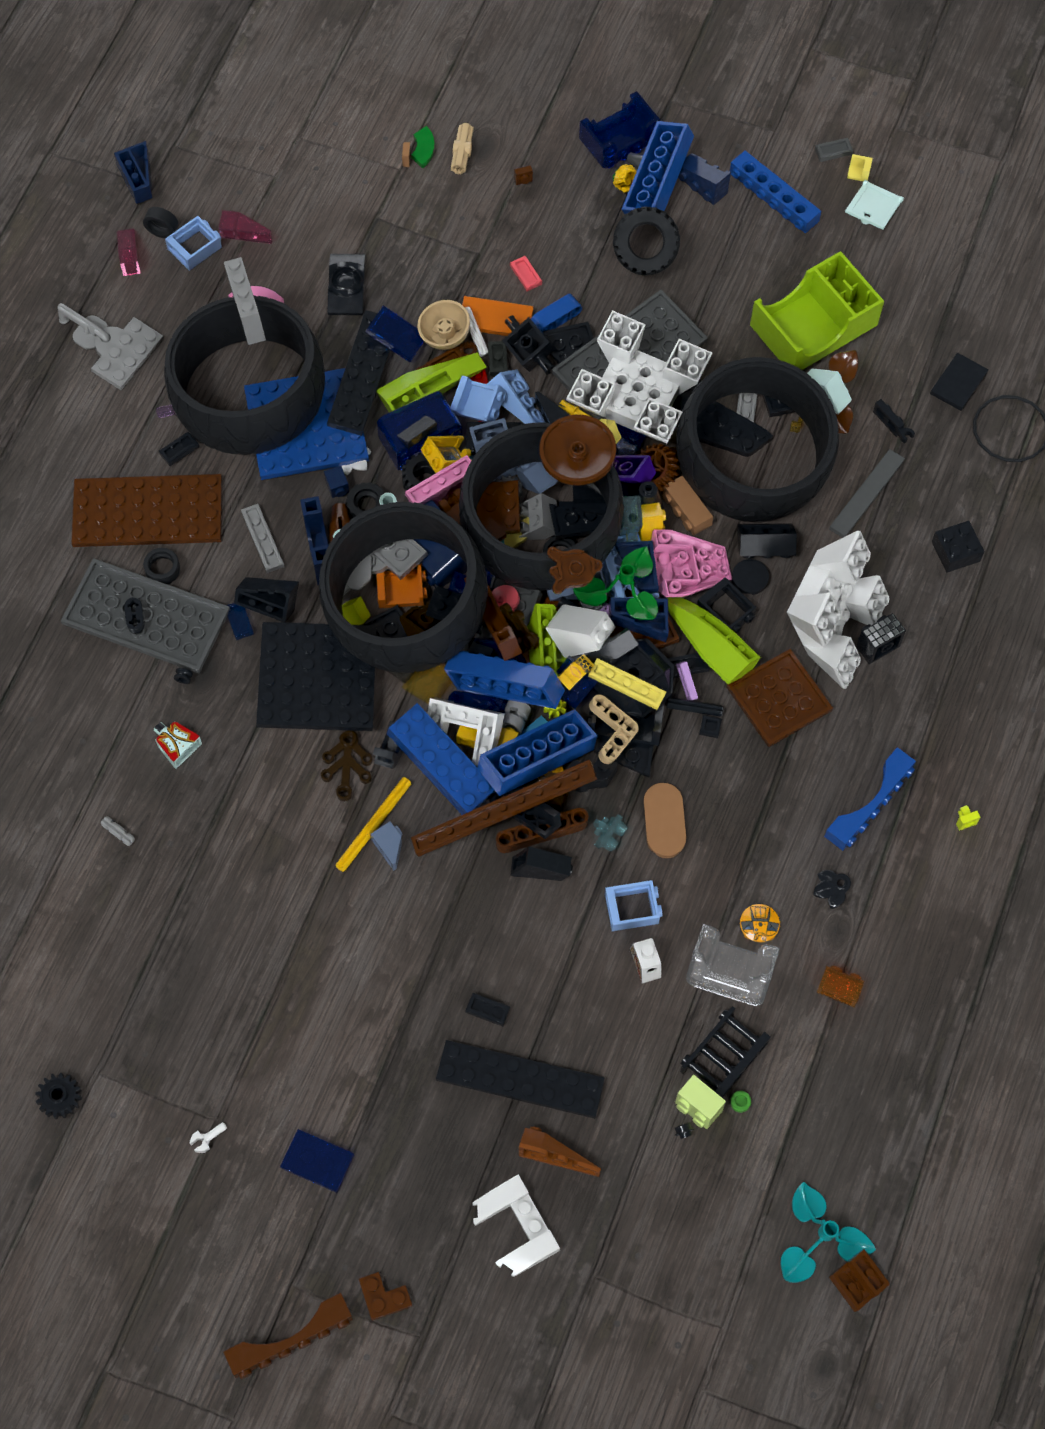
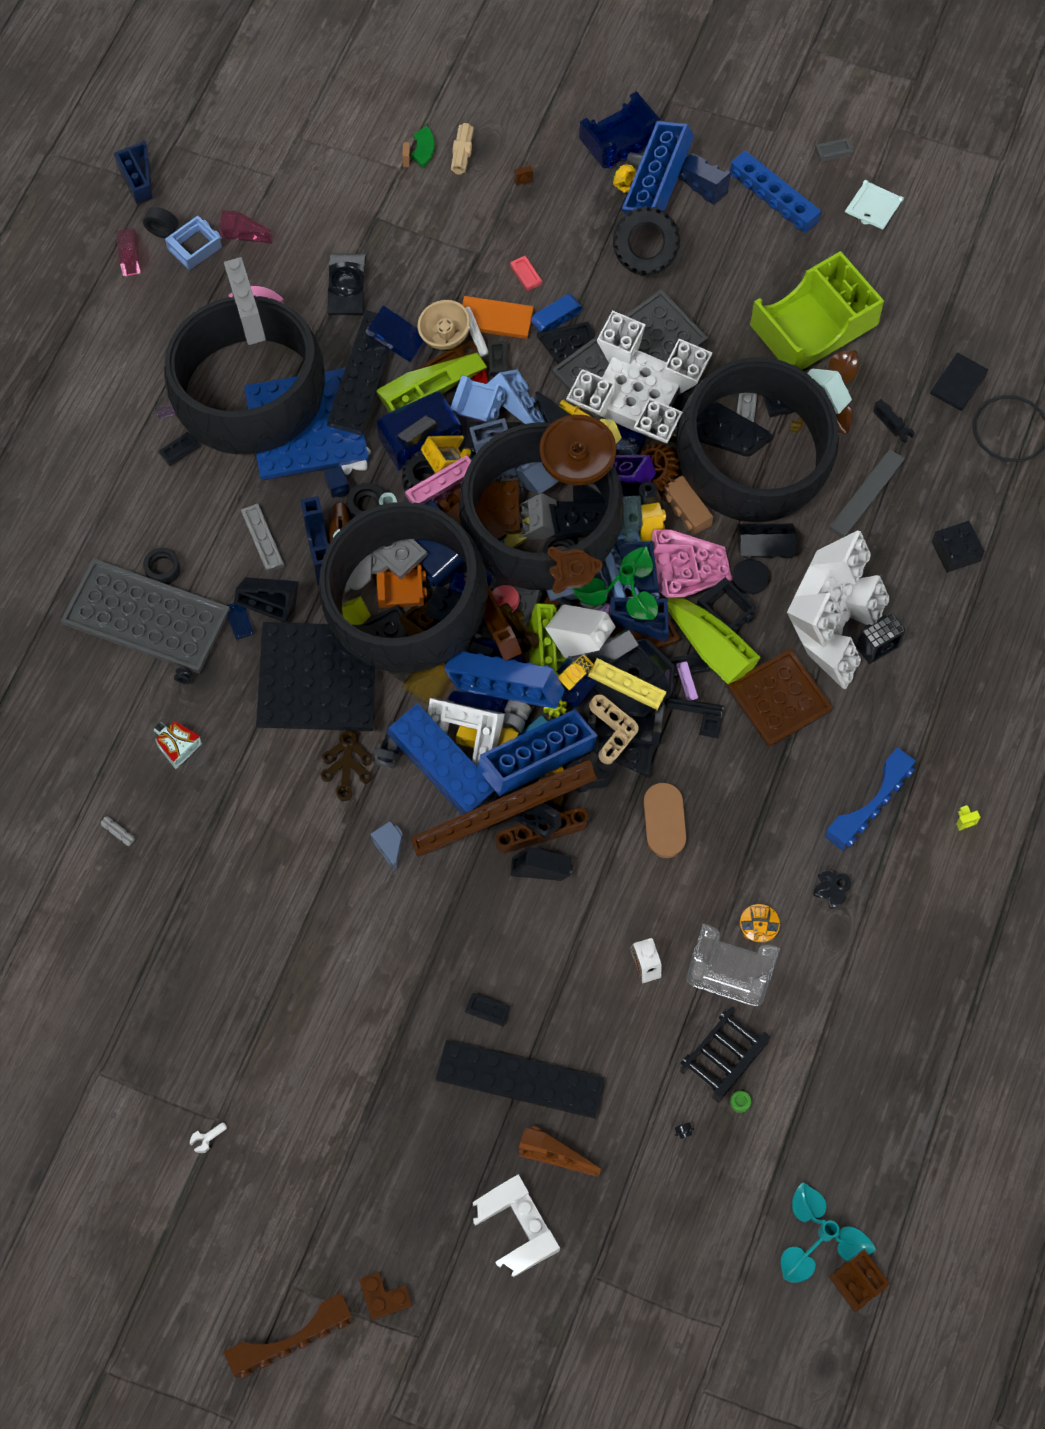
(54, 1086): black gear -> none
(119, 349): light grey plate -> none
(138, 614): black beam -> none
(147, 510): reddish brown plate -> none
(317, 1161): clear blue tile -> none
(373, 824): yellow axle -> none
(529, 344): black brick -> none
(614, 825): clear light blue hips -> none
(630, 889): light blue window -> none
(699, 1102): yellowish green brick -> none
(840, 986): clear orange brick -> none
(859, 168): light yellow panel -> none

